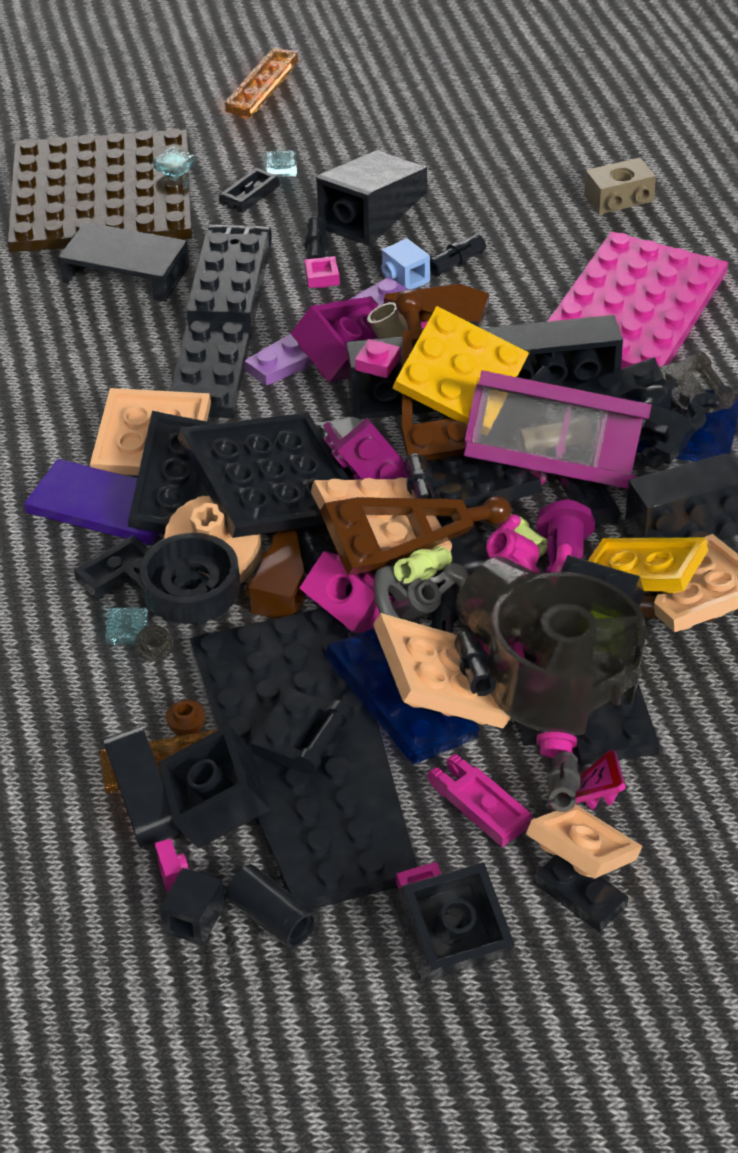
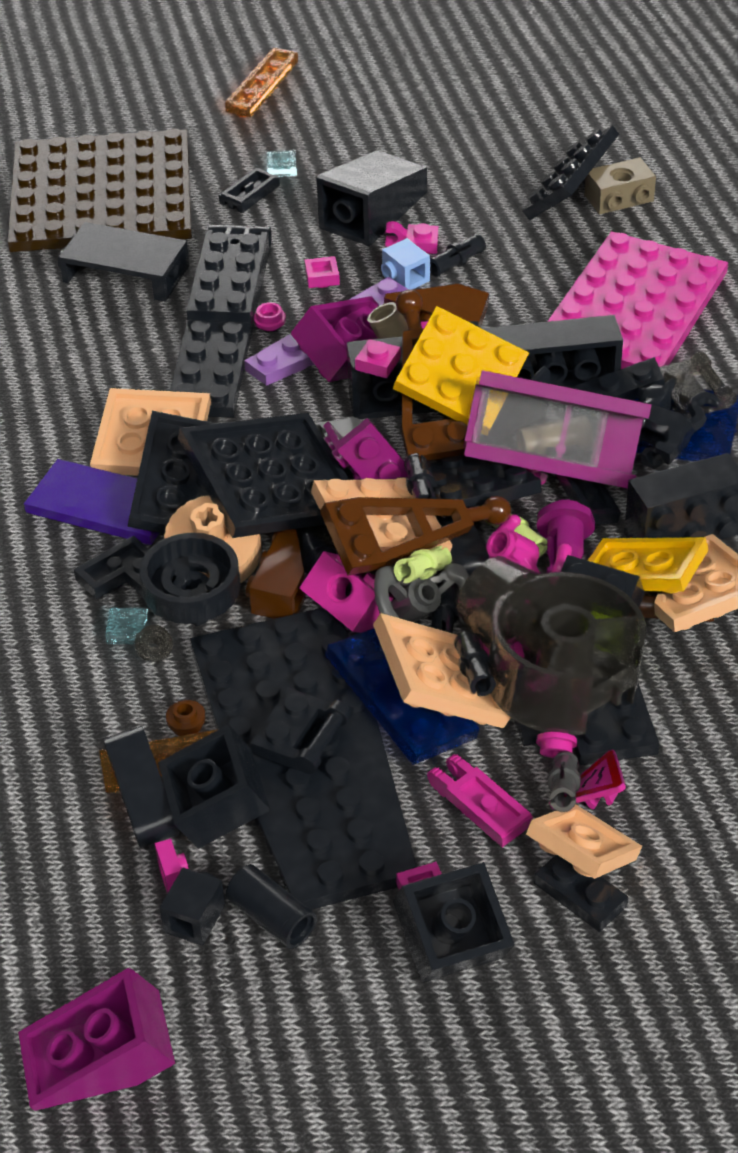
(97, 1043): none -> magenta slope
(174, 162): clear light blue tile -> none
(269, 316): none -> dark pink plate
(316, 241): black pin -> none
(422, 235): none -> dark pink plate
(570, 171): none -> black plate

